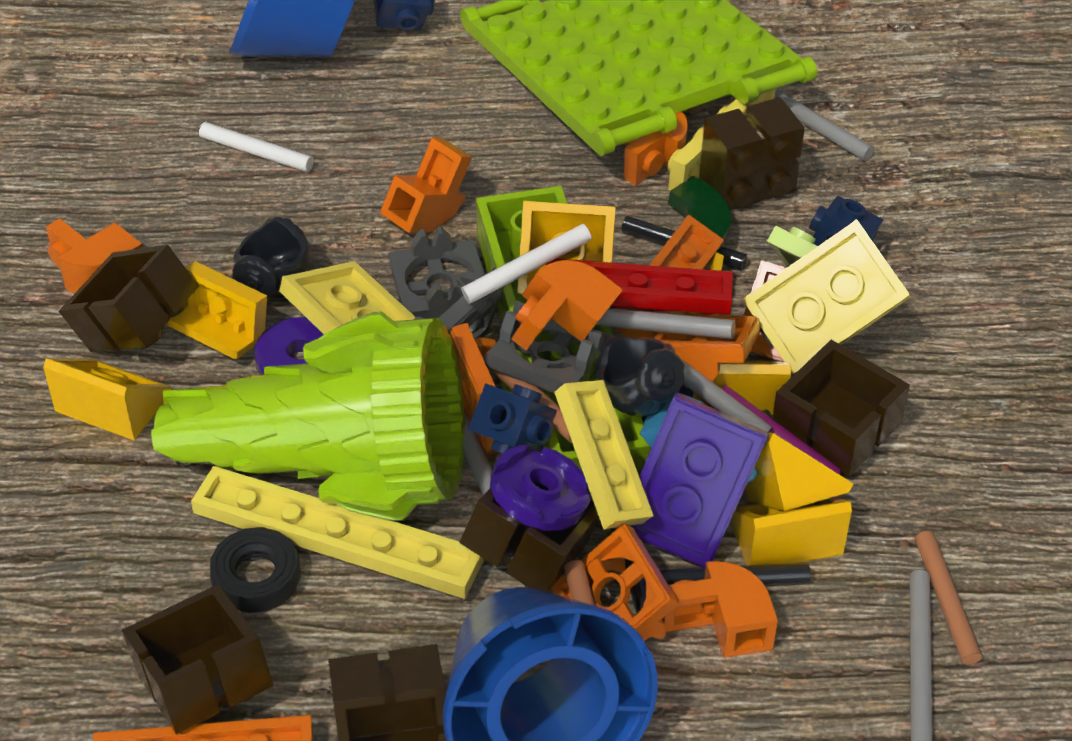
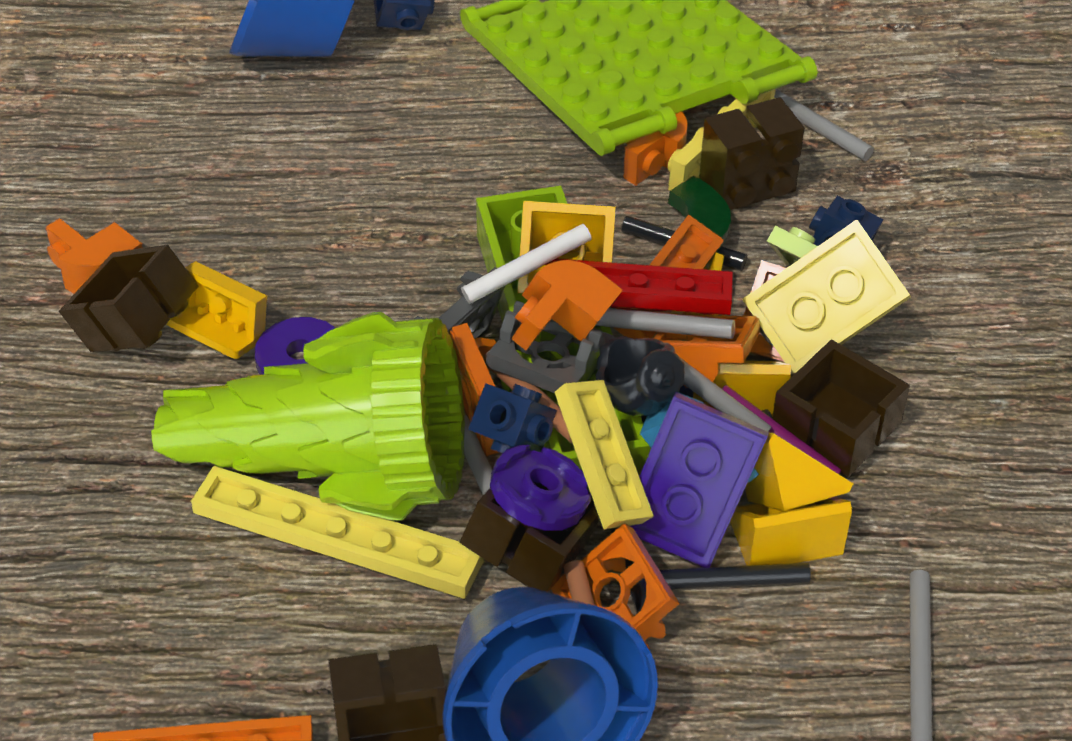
(103, 394): yellow slope -> none
(197, 658): dark brown piece -> none
(249, 544): black tyre -> none
(256, 147): white bar -> none
(270, 253): black hair -> none
(339, 295): light yellow plate -> none
(432, 193): orange brick -> none
(432, 253): dark grey piece -> none
(731, 602): orange brick -> none
(948, 598): nougat bar -> none

